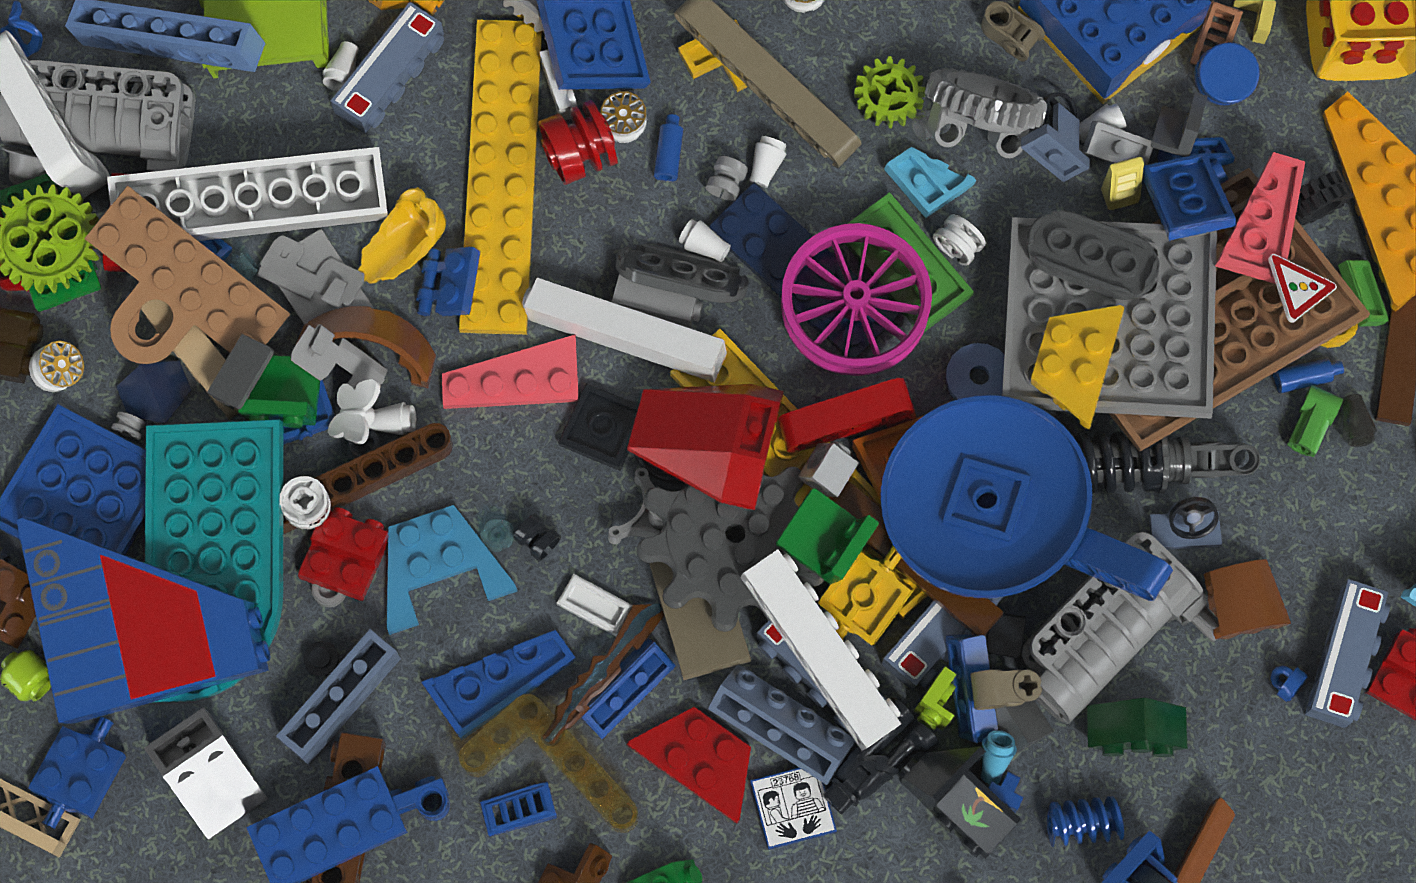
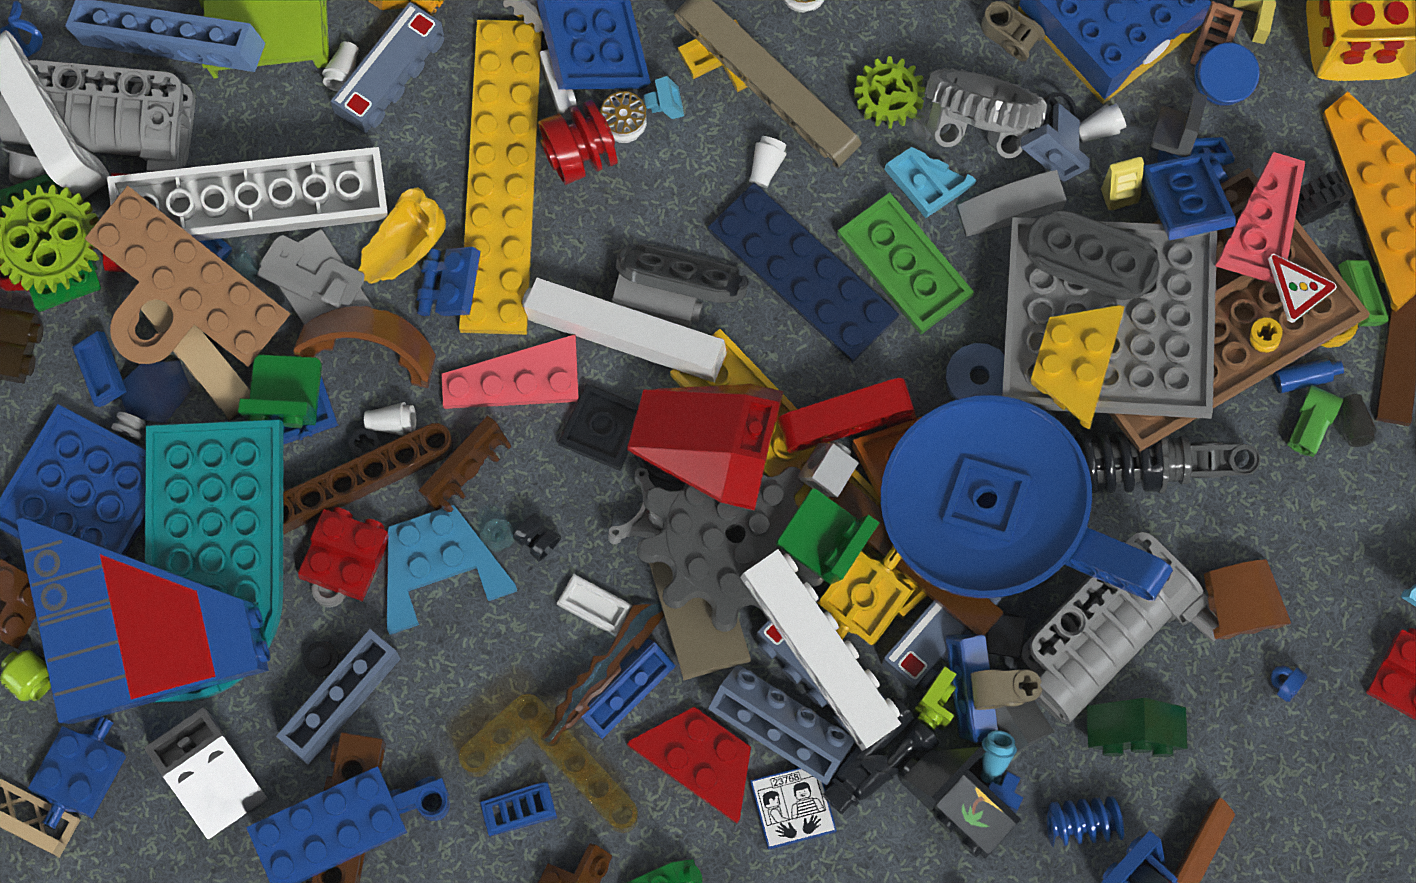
(56, 366): white wheel -> none
(99, 369): none -> blue tile
(240, 372): dark grey panel -> none
(304, 502): white wheel -> none
(319, 355): light grey piece -> none
(355, 412): white animal -> none
(463, 464): none -> reddish brown plate
(485, 688): blue wing -> none
(665, 99): none -> medium azure tile
(668, 149): blue cylinder -> none
(704, 241): white cone -> none
(727, 177): light grey wheel -> none
(856, 299): dark pink wheel -> none
(959, 239): white wheel -> none
(1018, 199): none -> light grey slope
(1115, 144): light grey plate -> none
(1188, 525): piece -> none
(1266, 324): none -> yellow bush
(1347, 653): sand blue brick -> none

